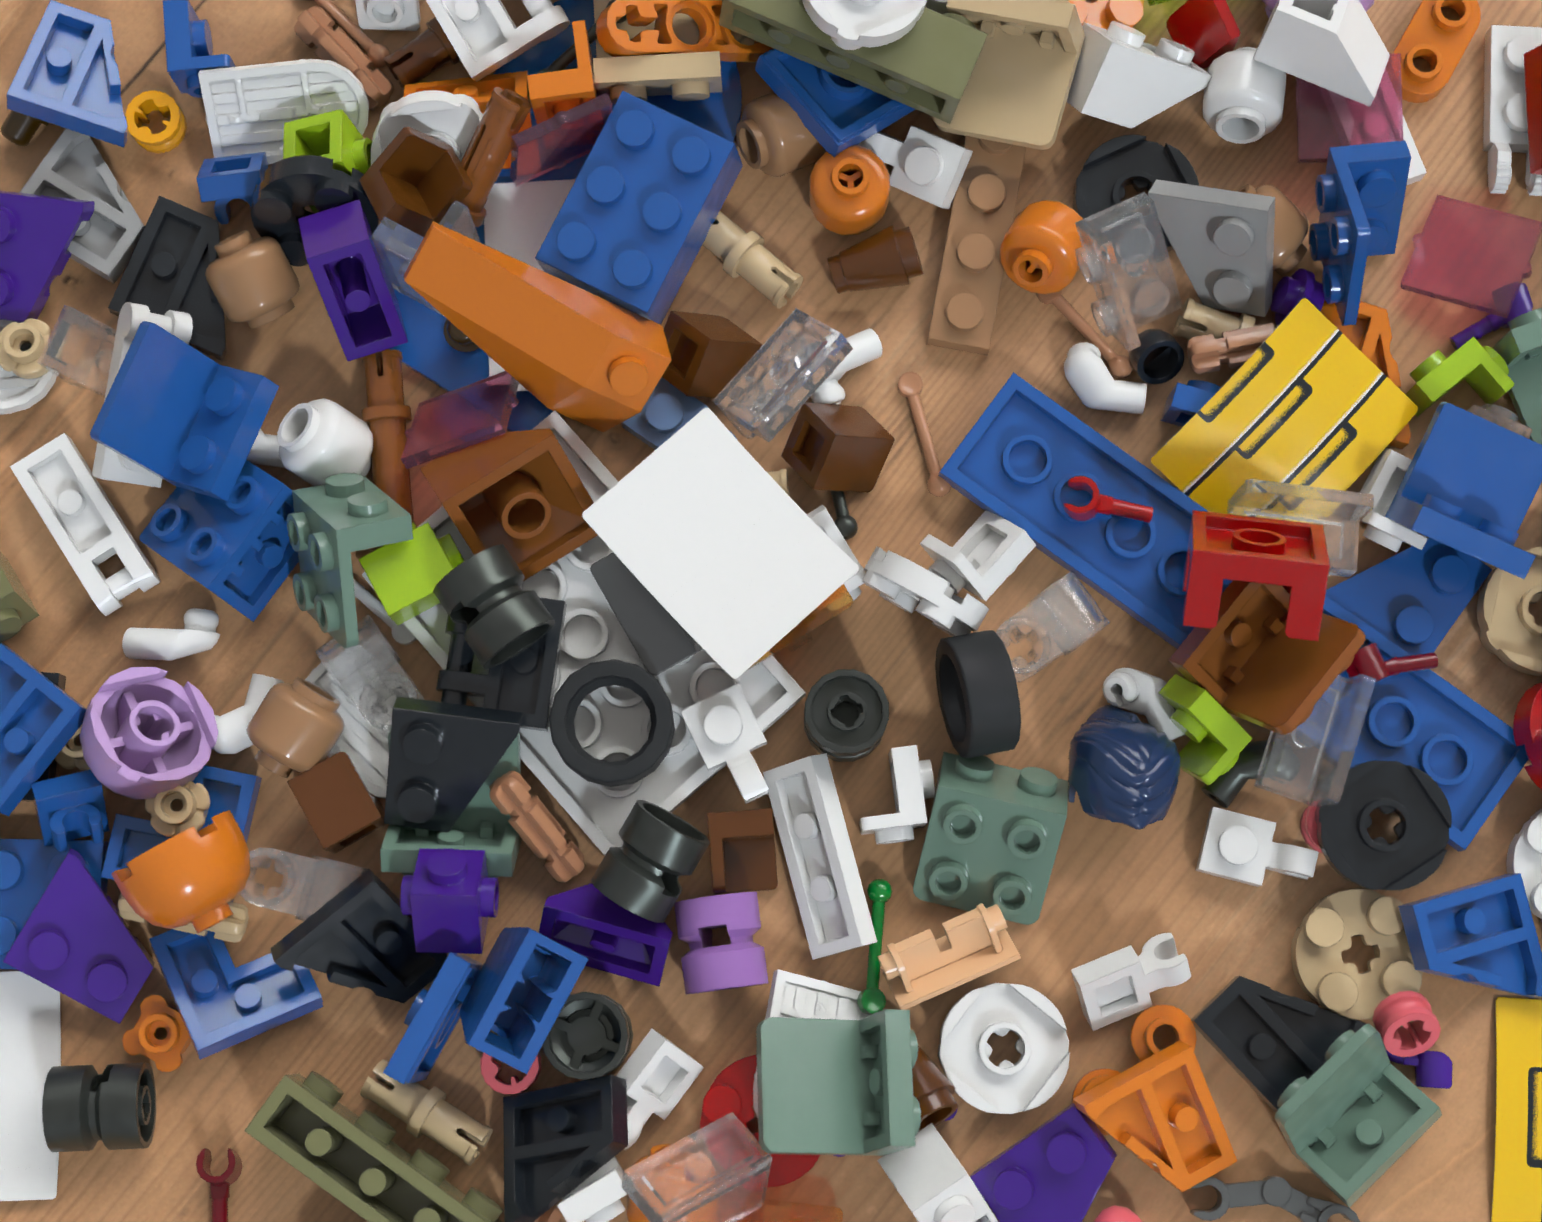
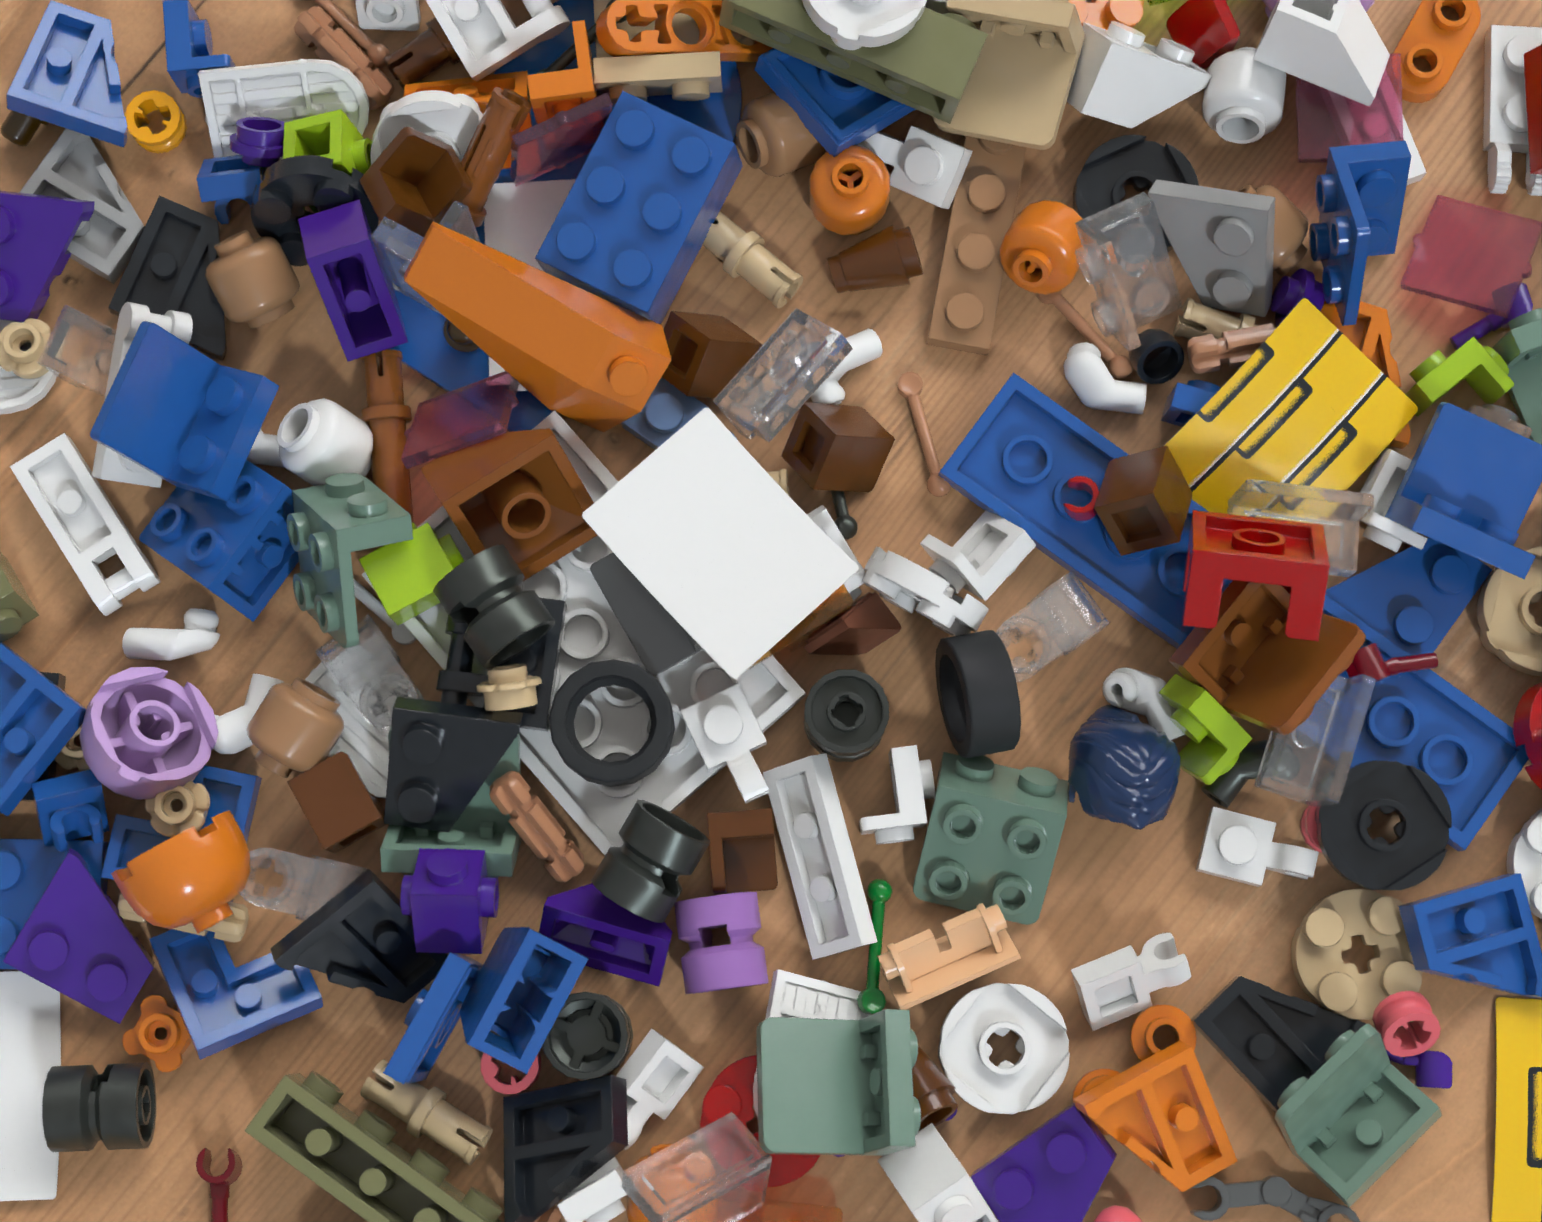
(258, 140): none -> dark purple plate
(509, 688): none -> tan plate
(856, 629): none -> copper slope
(1144, 500): none -> reddish brown panel

